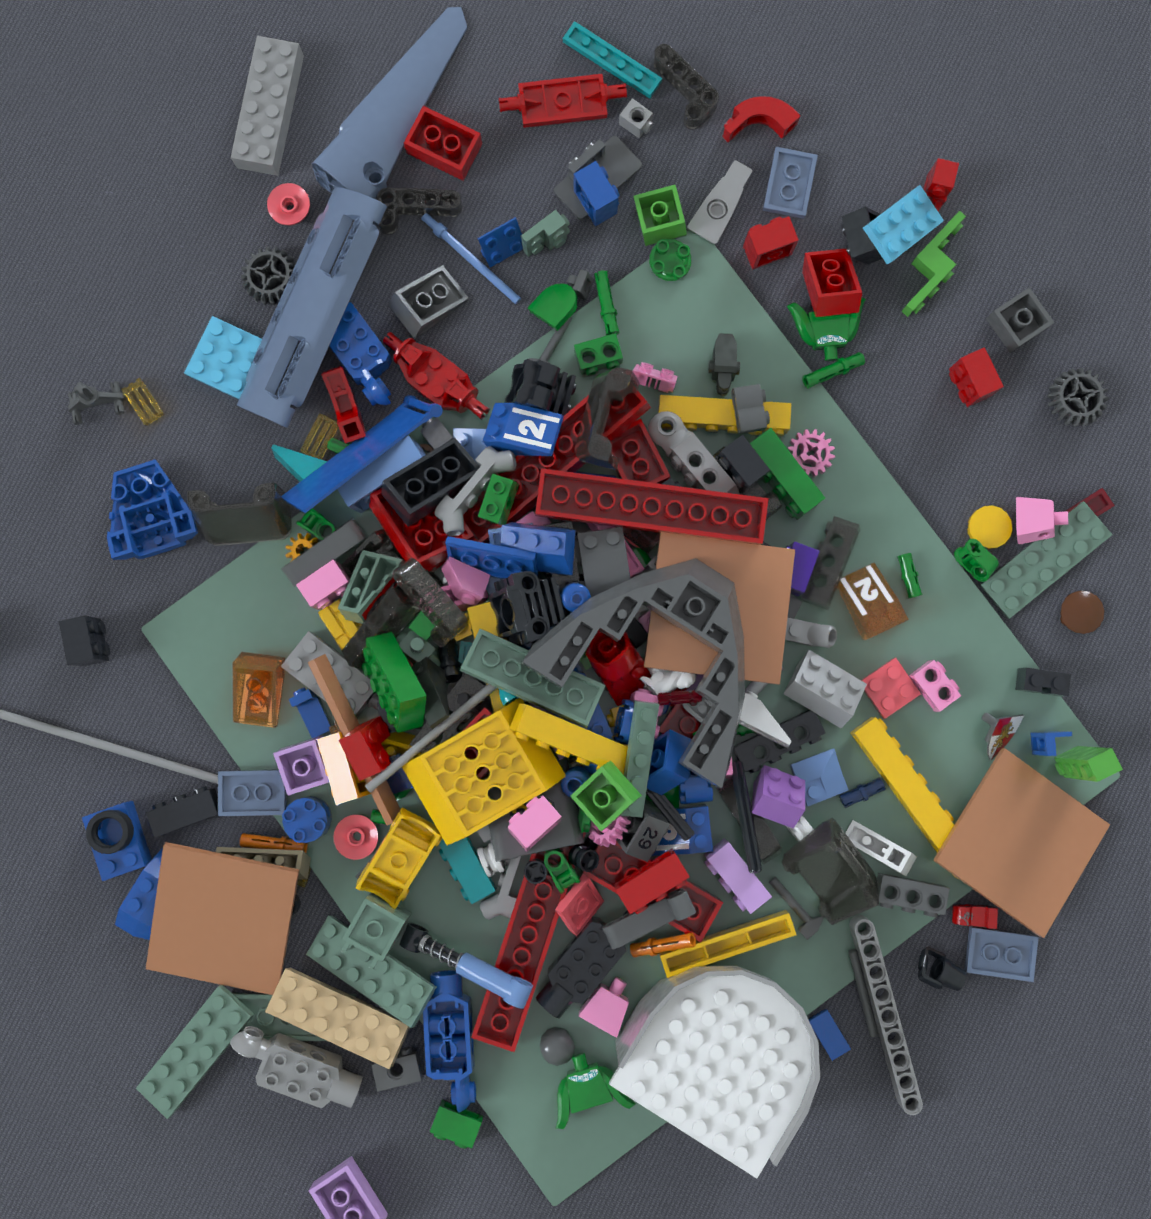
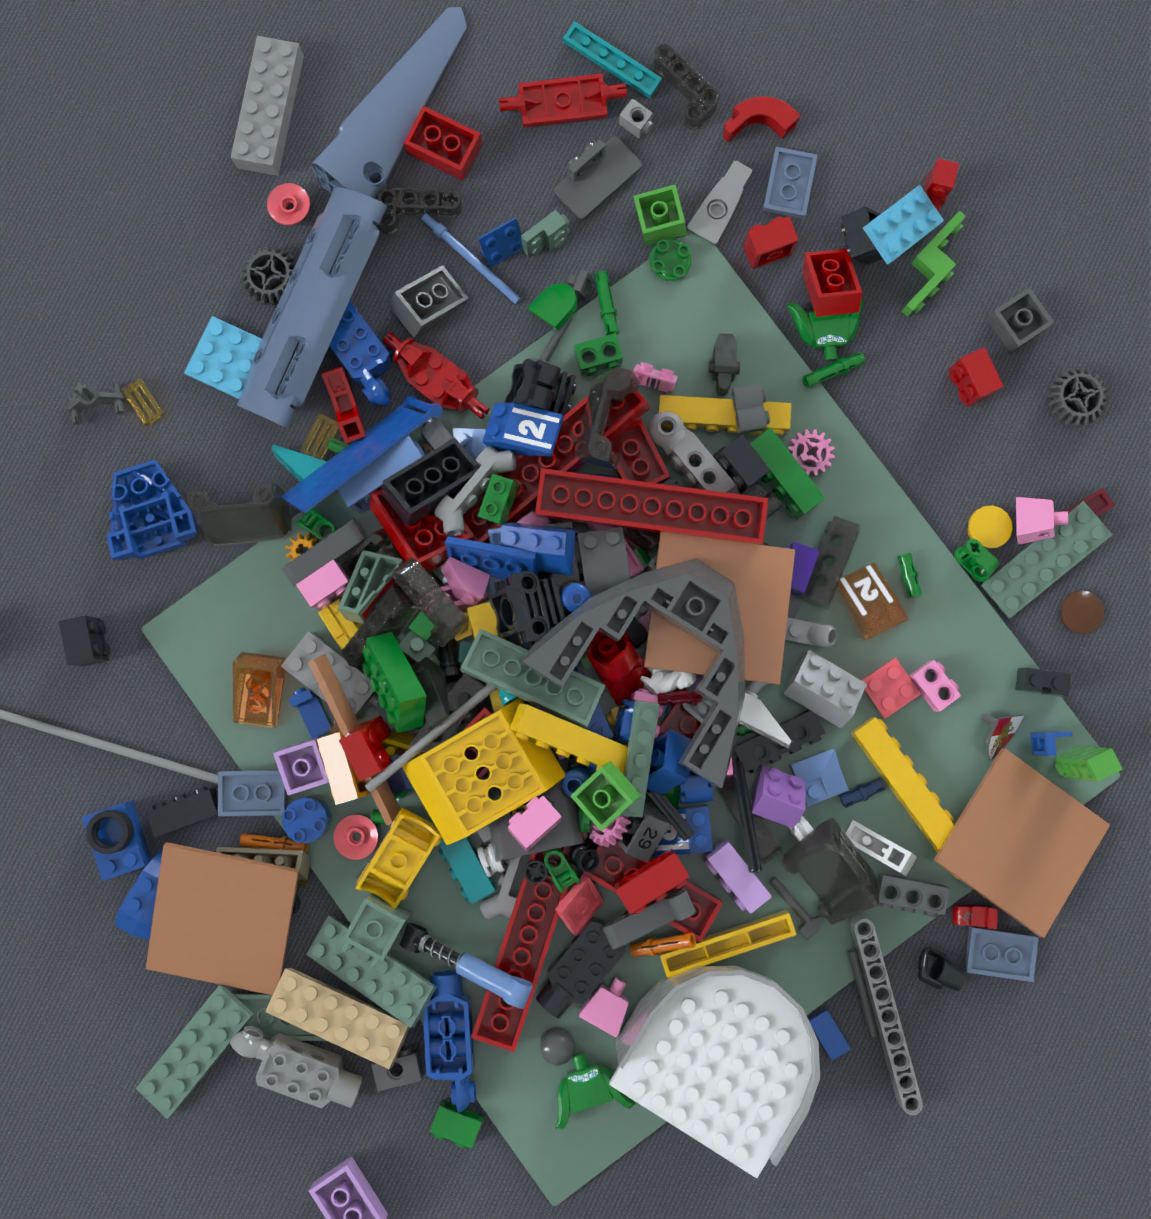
(596, 193): blue brick -> none

